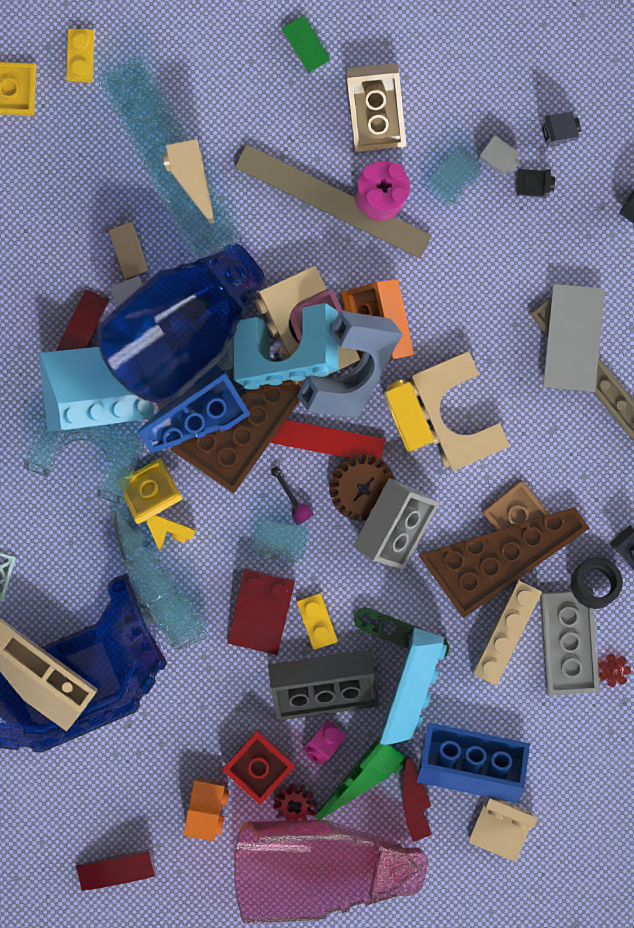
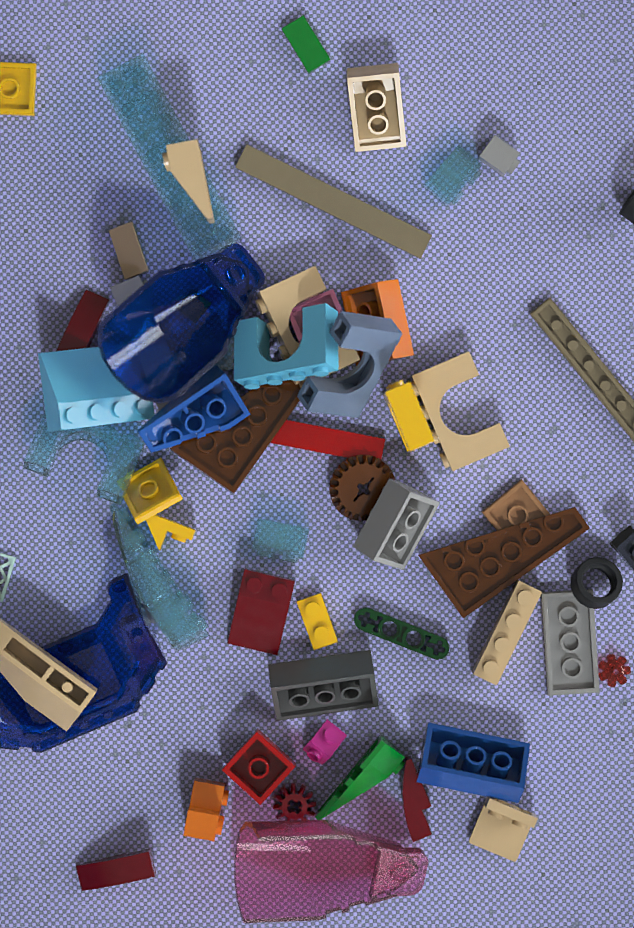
(80, 55): yellow plate -> none
(300, 512): hinge -> none
(378, 177): dark pink brick -> none
(412, 686): medium azure slope -> none
(535, 183): black bracket -> none
(560, 129): black slope -> none
(573, 338): light grey tile -> none

